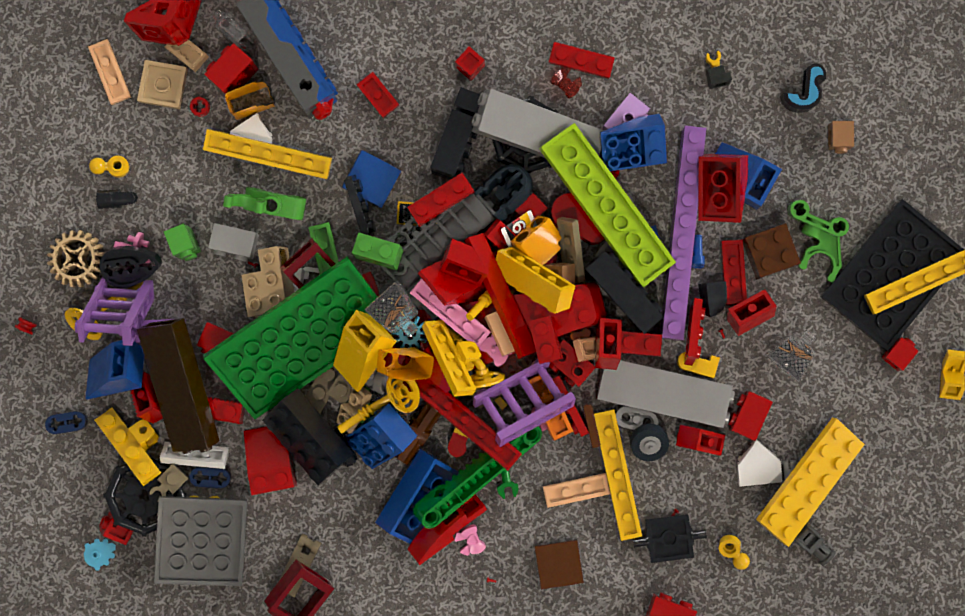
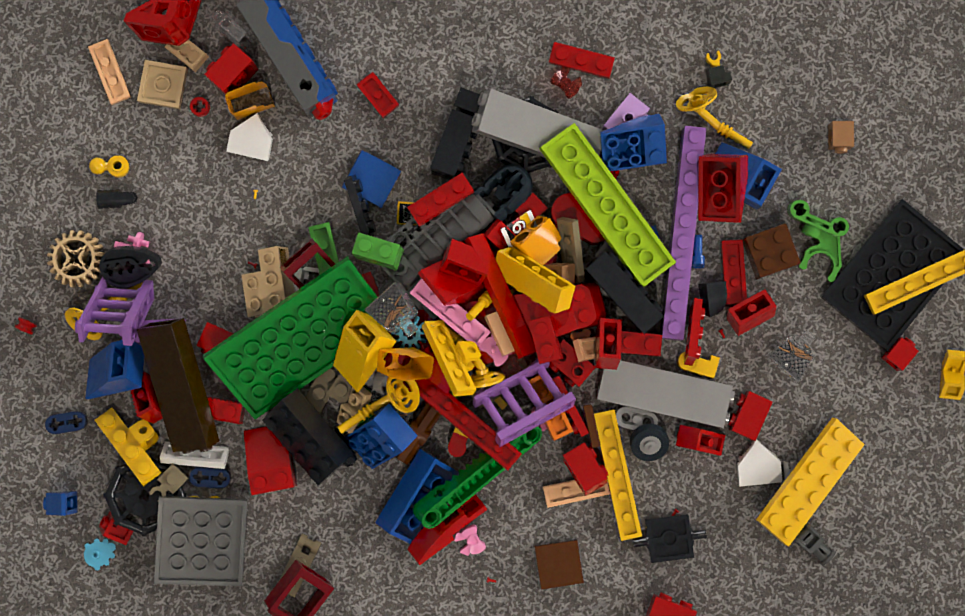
(60, 503): none -> blue slope
(182, 242): bright green brick -> none
(233, 241): light grey brick -> none
(257, 201): bright green piece -> none
(267, 153): yellow plate -> none
(470, 63): red brick -> none
(506, 482): green bar -> none
(585, 468): none -> red brick
(698, 104): none -> yellow dish
(740, 560): yellow plate -> none
(811, 91): black animal -> none

